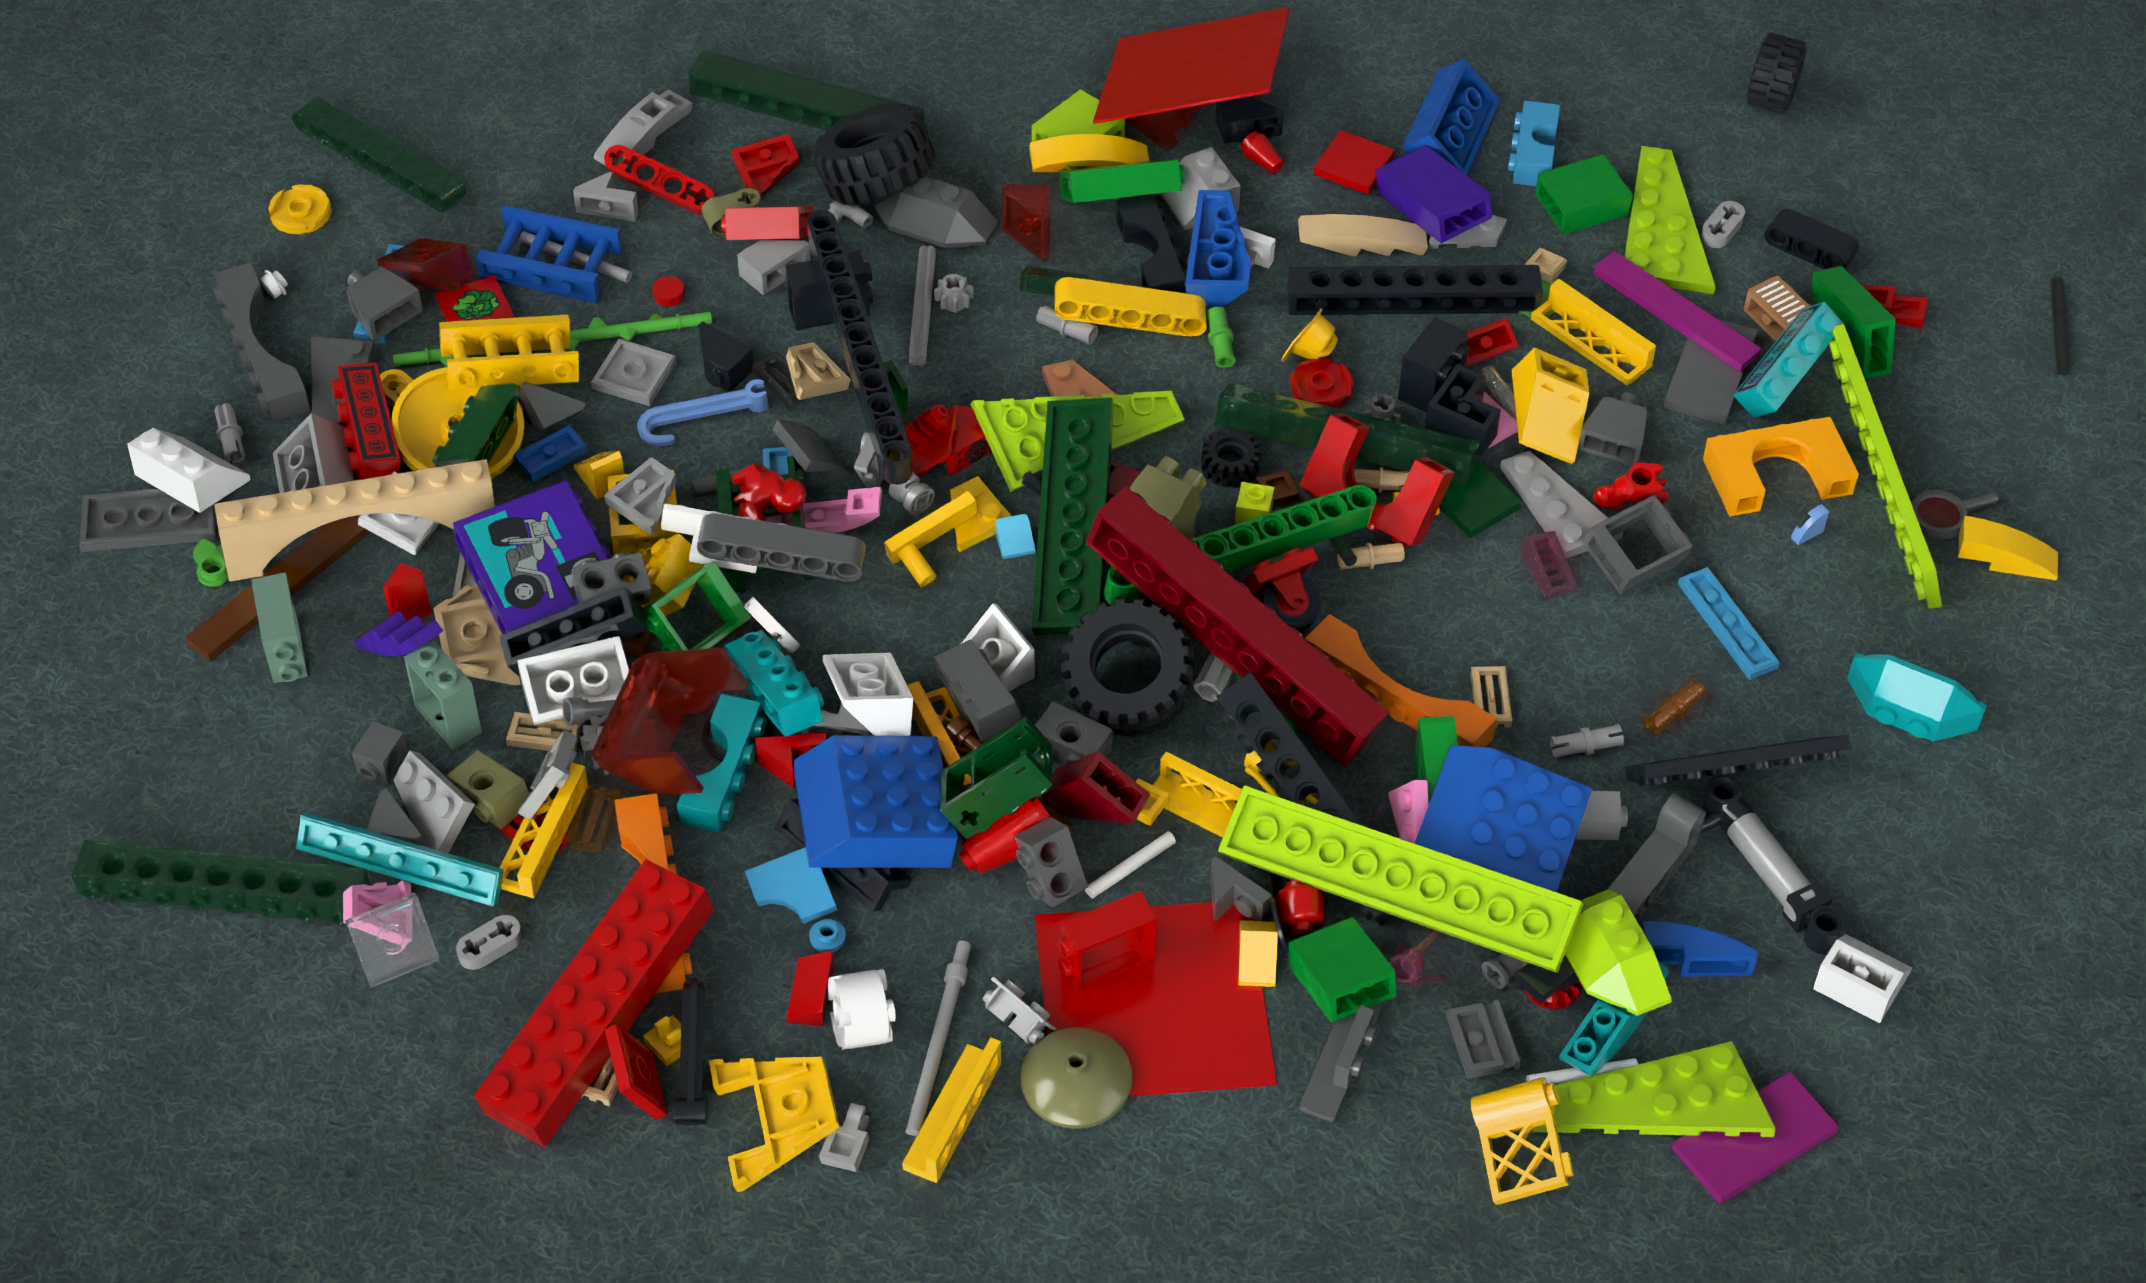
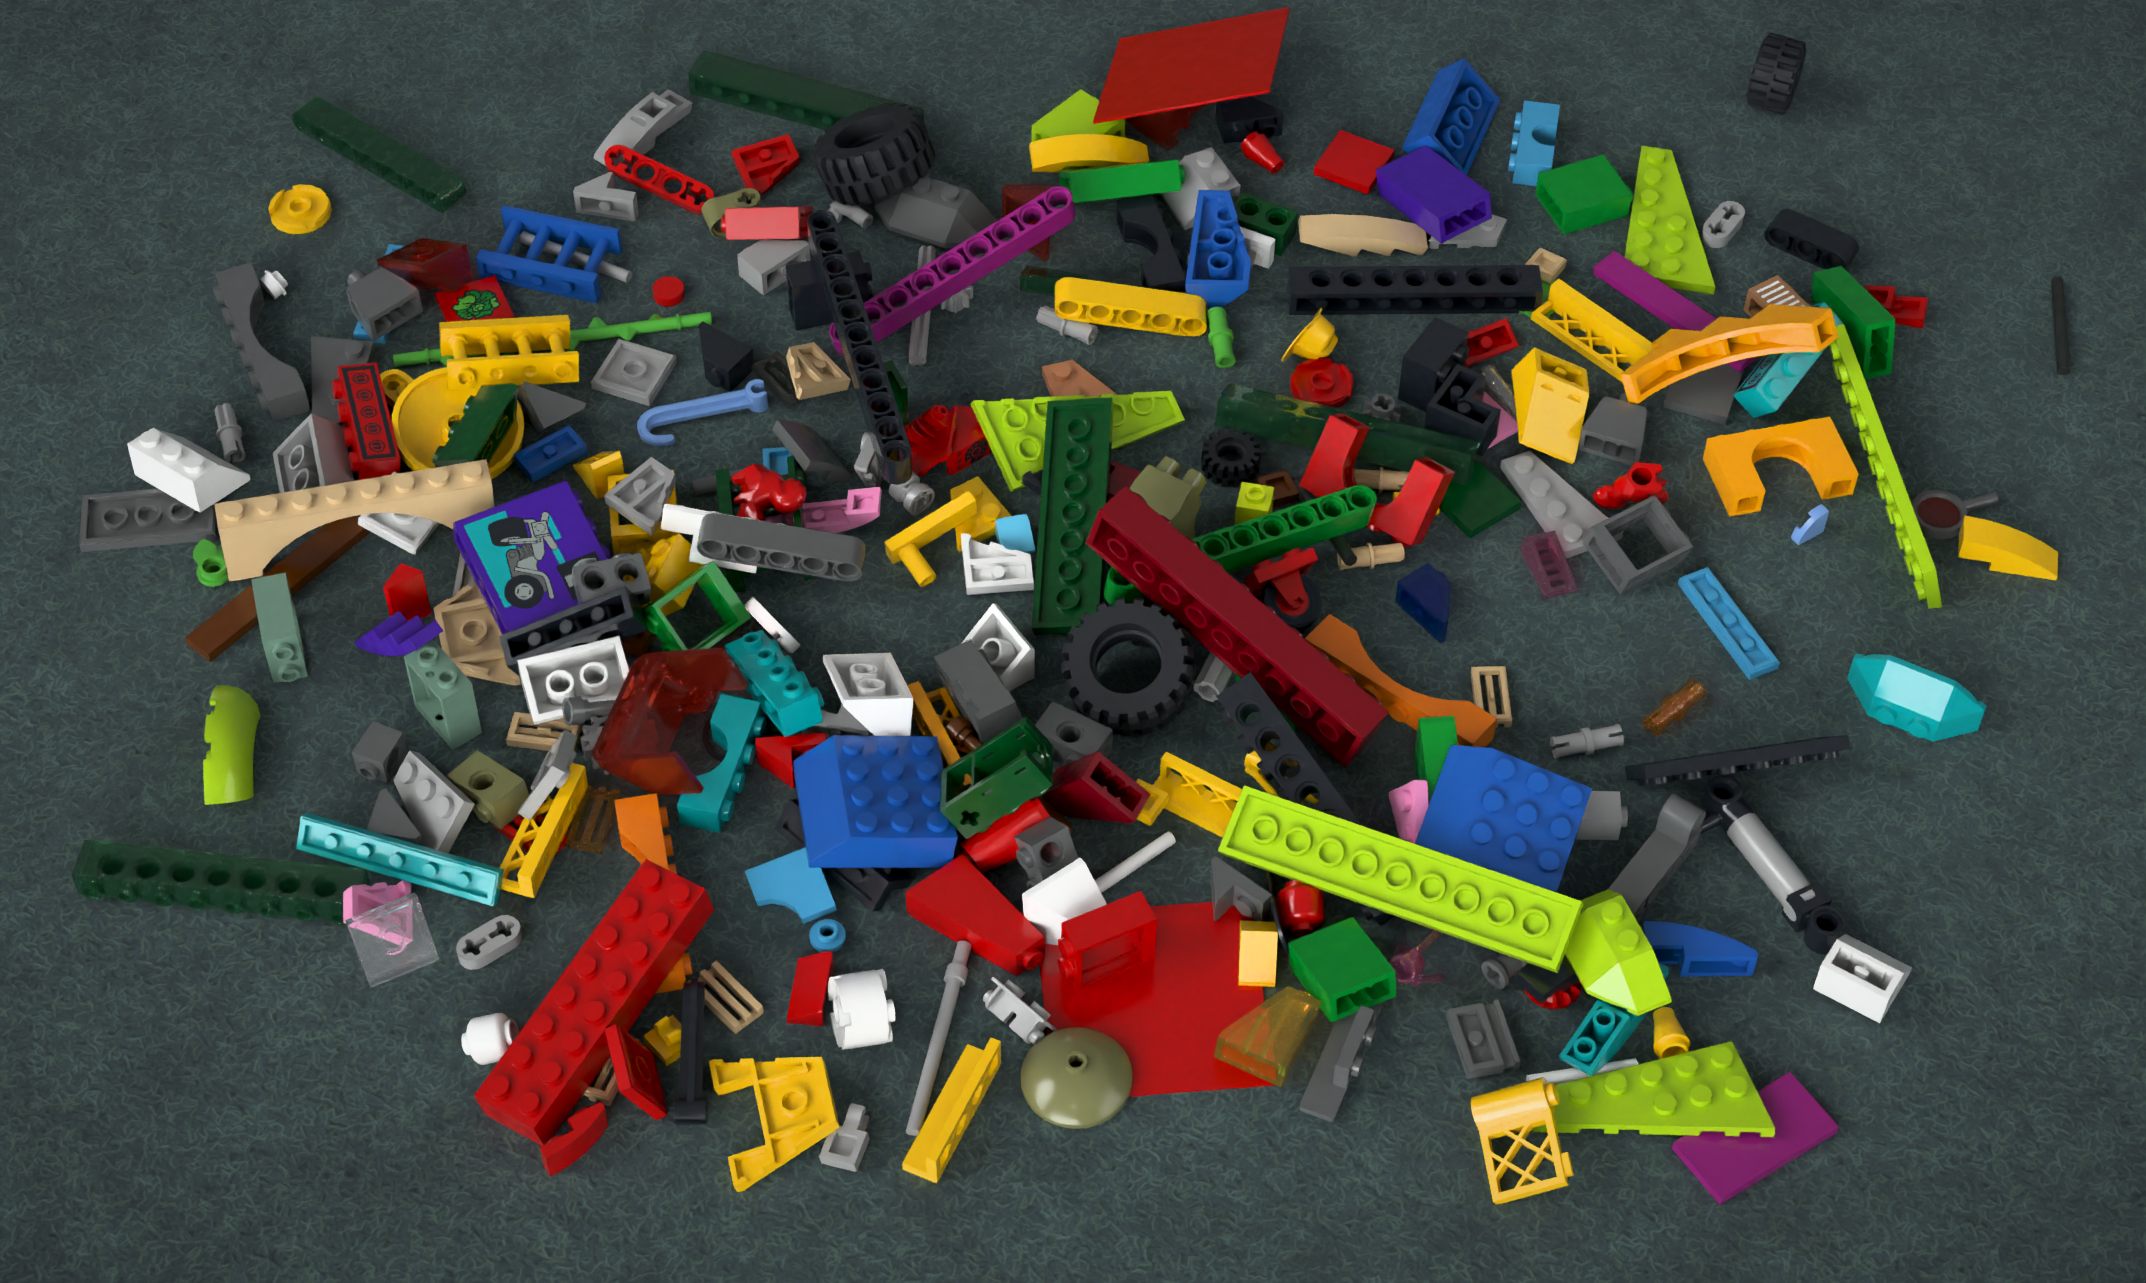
(232, 737): none -> lime brick
(489, 1037): none -> white head
(585, 1129): none -> red slope
(727, 1018): none -> tan tile
(963, 259): none -> magenta beam
(971, 909): none -> red slope
(994, 568): none -> white wing
(1061, 898): none -> white slope
(1267, 219): none -> dark green brick
(1270, 1035): none -> clear yellow slope
(1426, 599): none -> clear blue slope
(1668, 1034): none -> yellow cone
(1728, 340): none -> light orange arch

